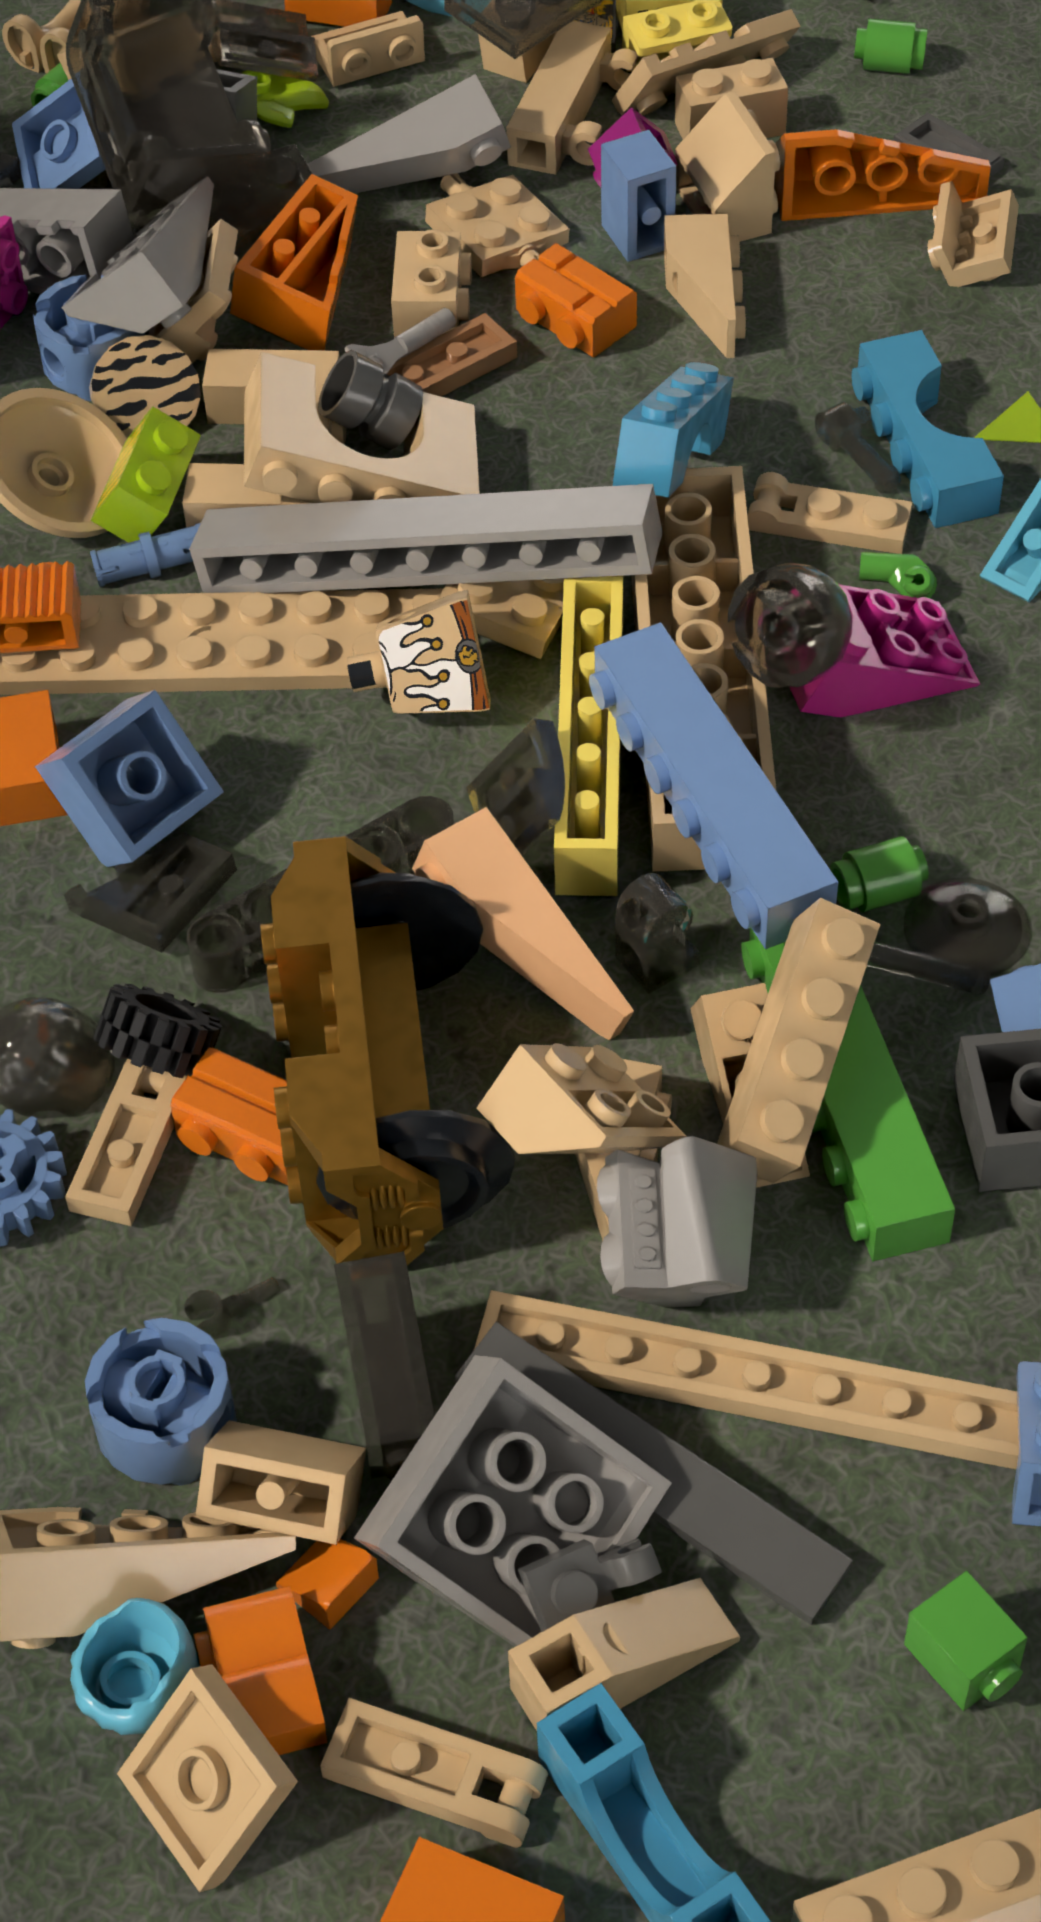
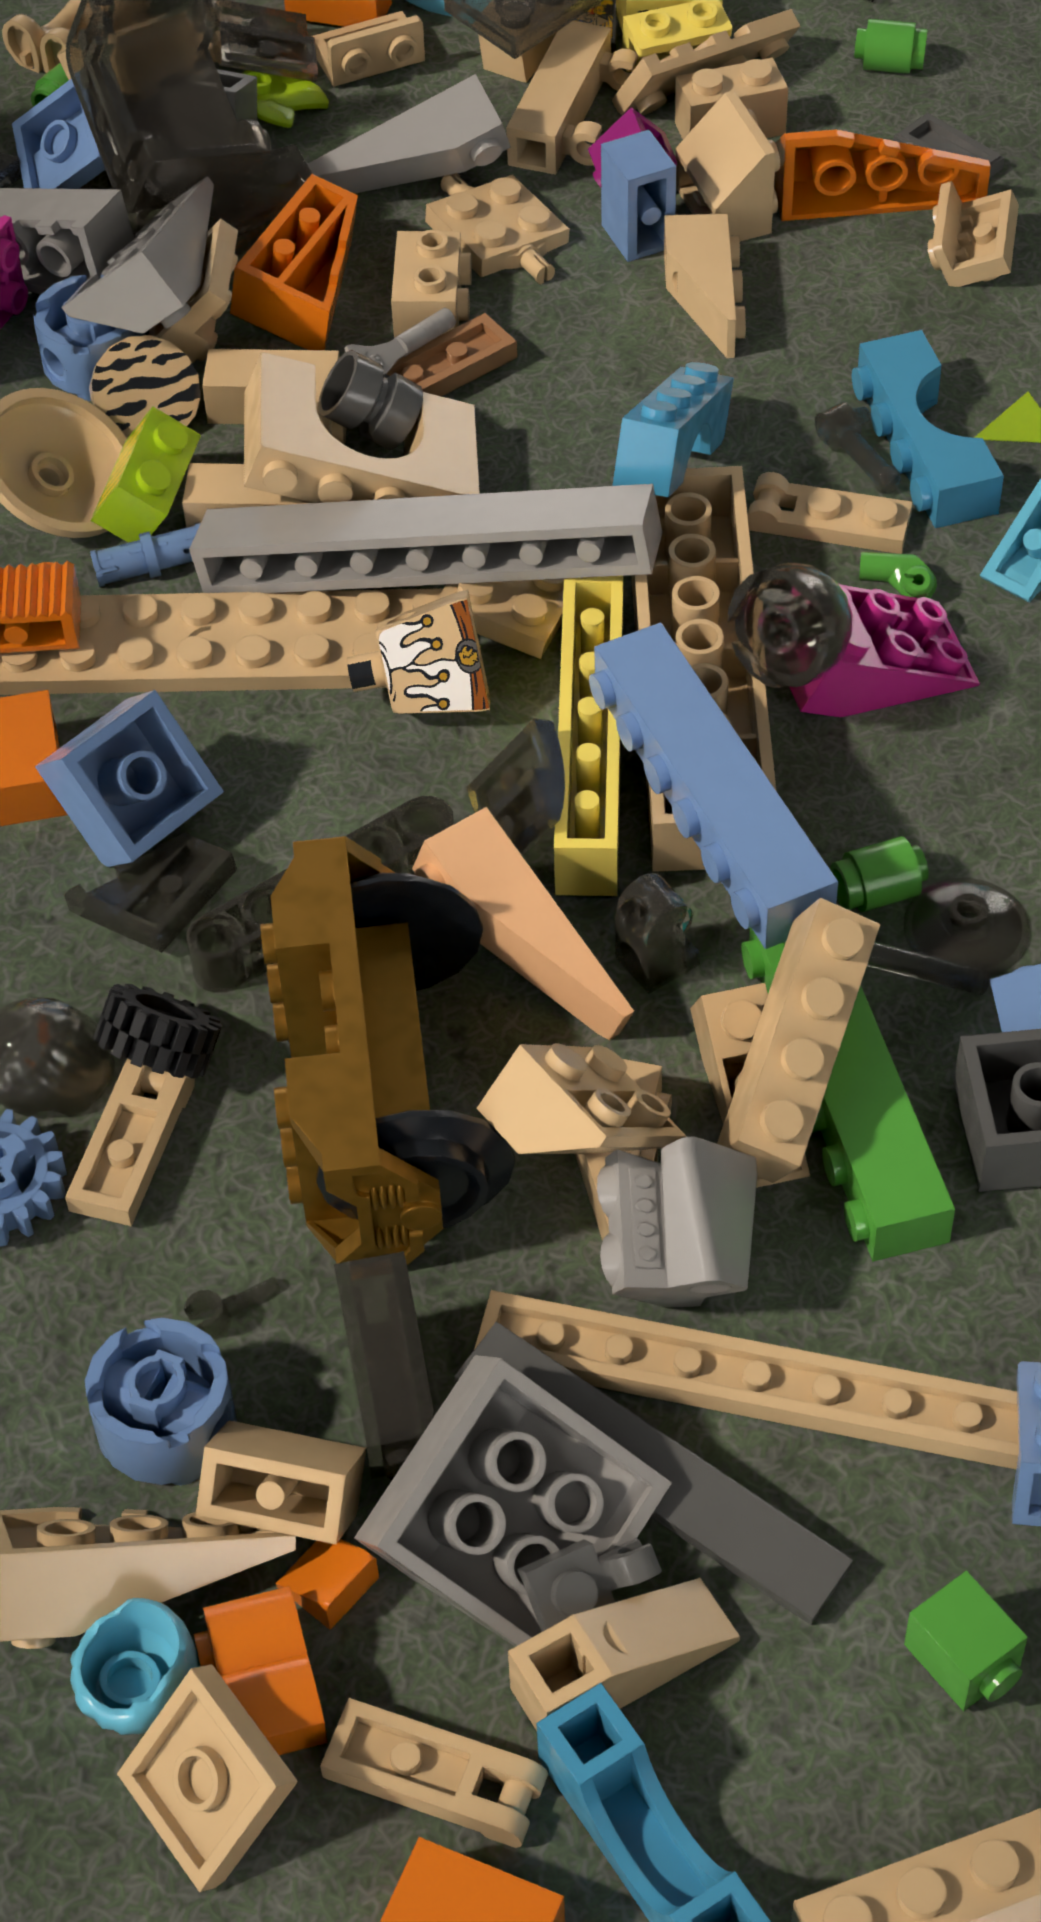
(232, 1112): orange brick -> none
(575, 300): orange brick -> none

